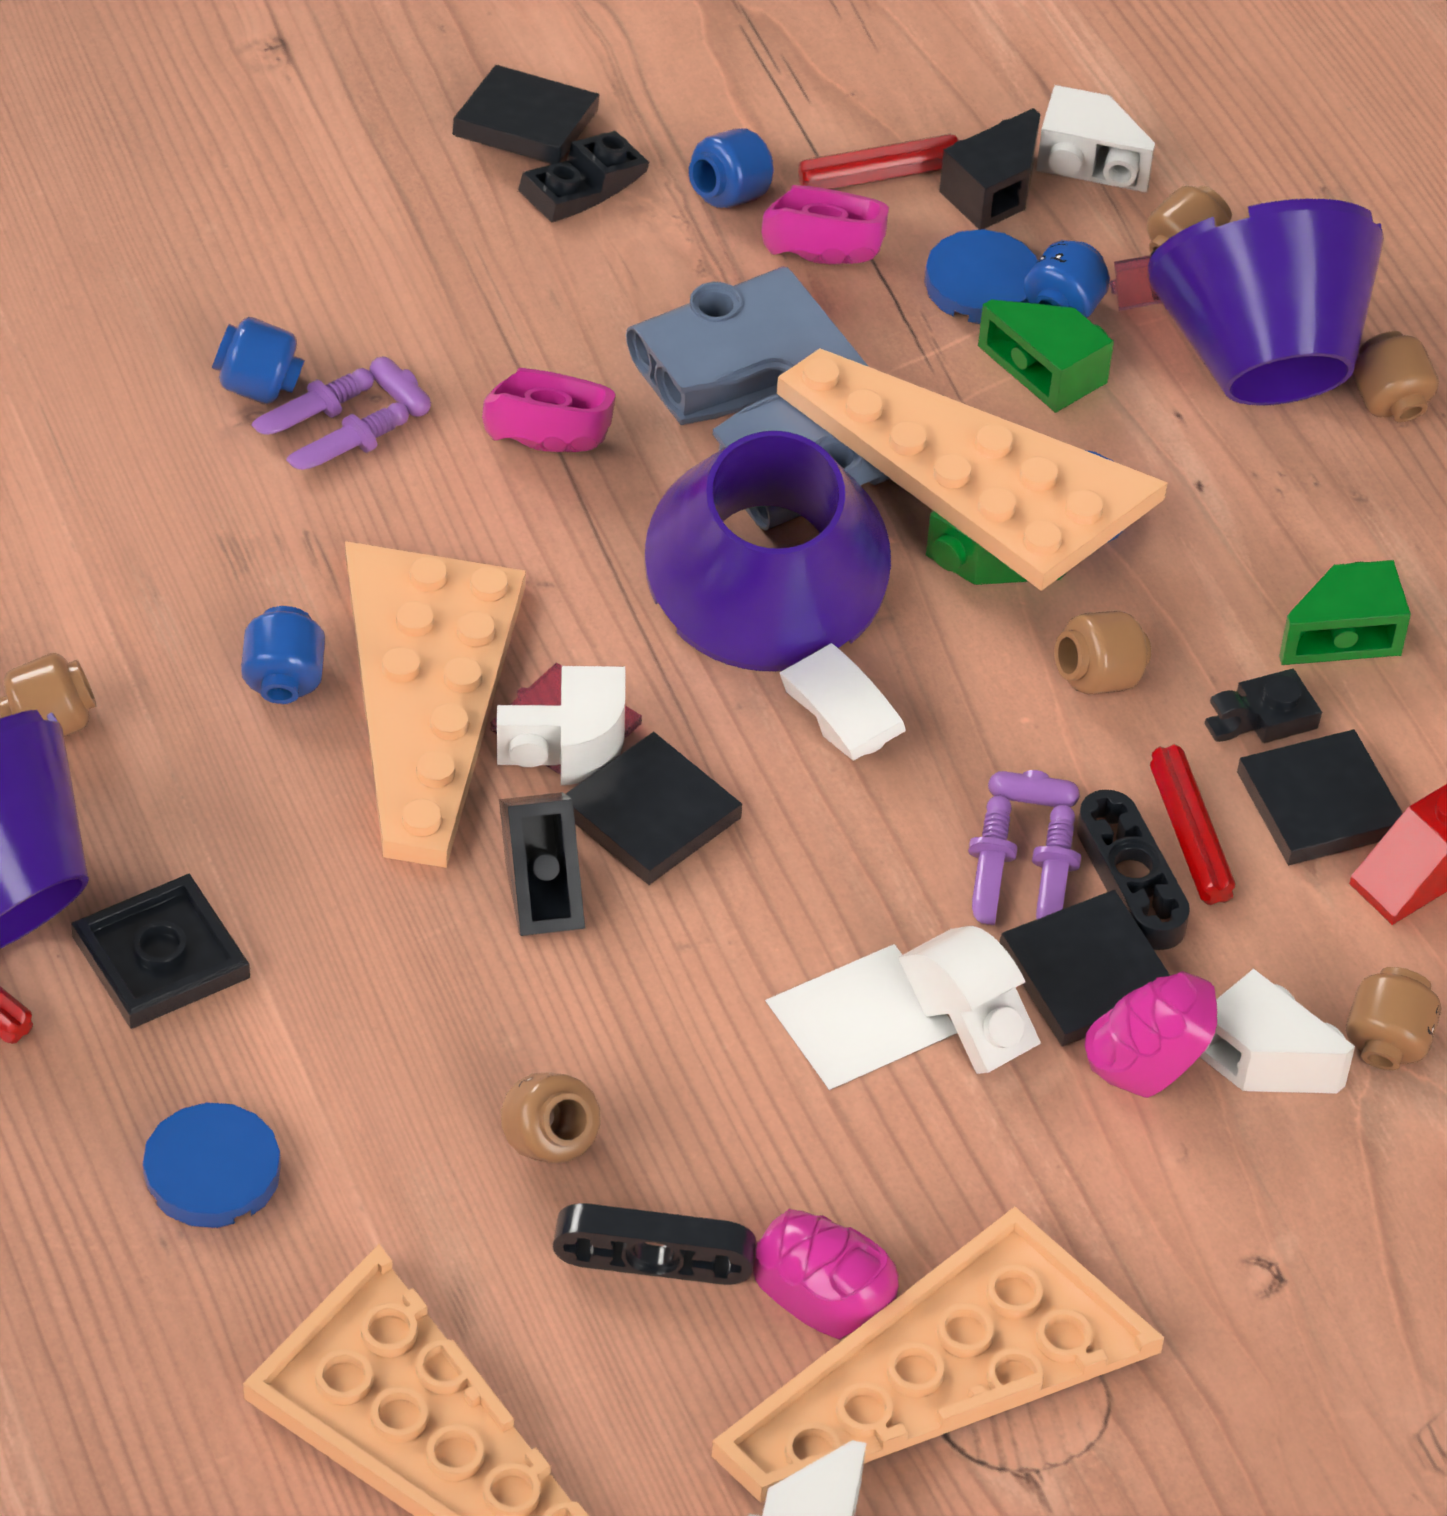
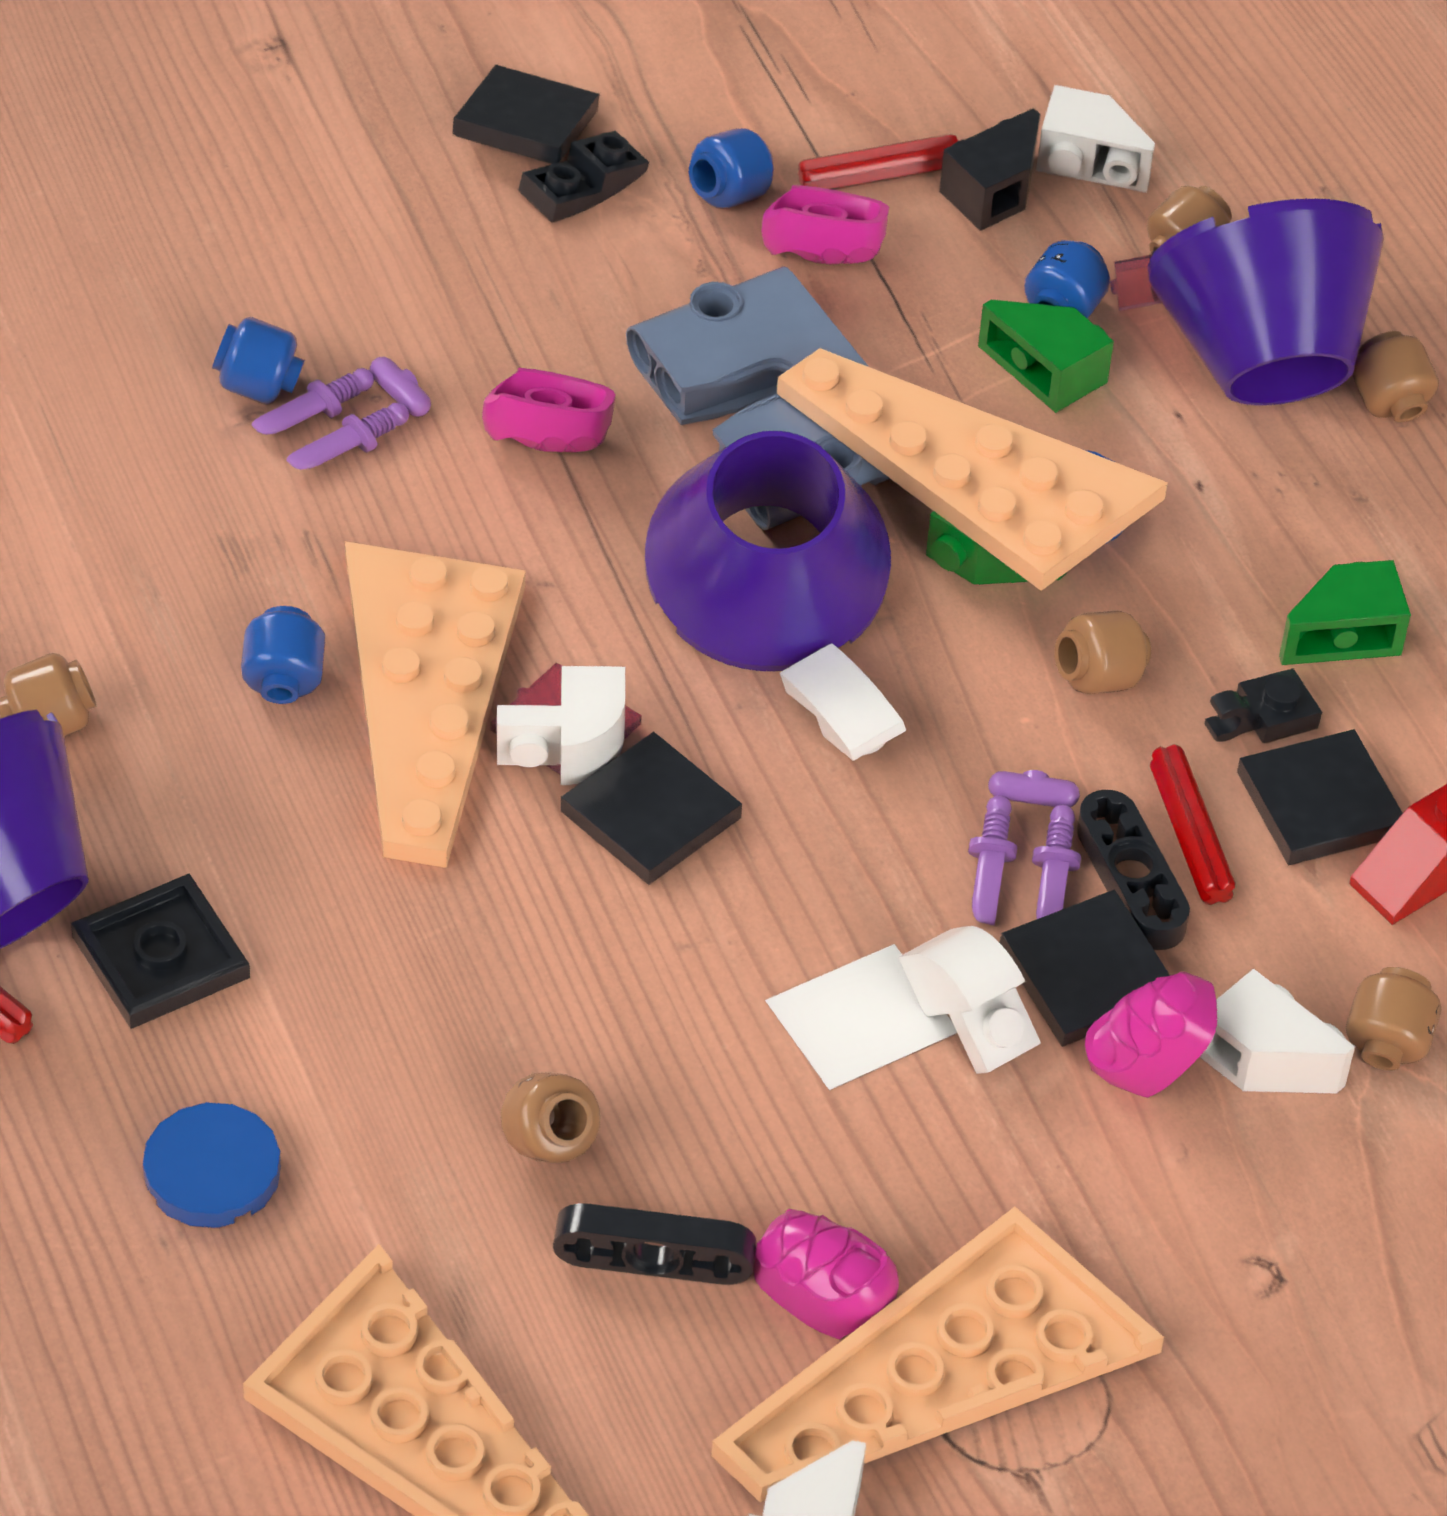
(542, 863): black slope -> none
(975, 268): blue tile -> none

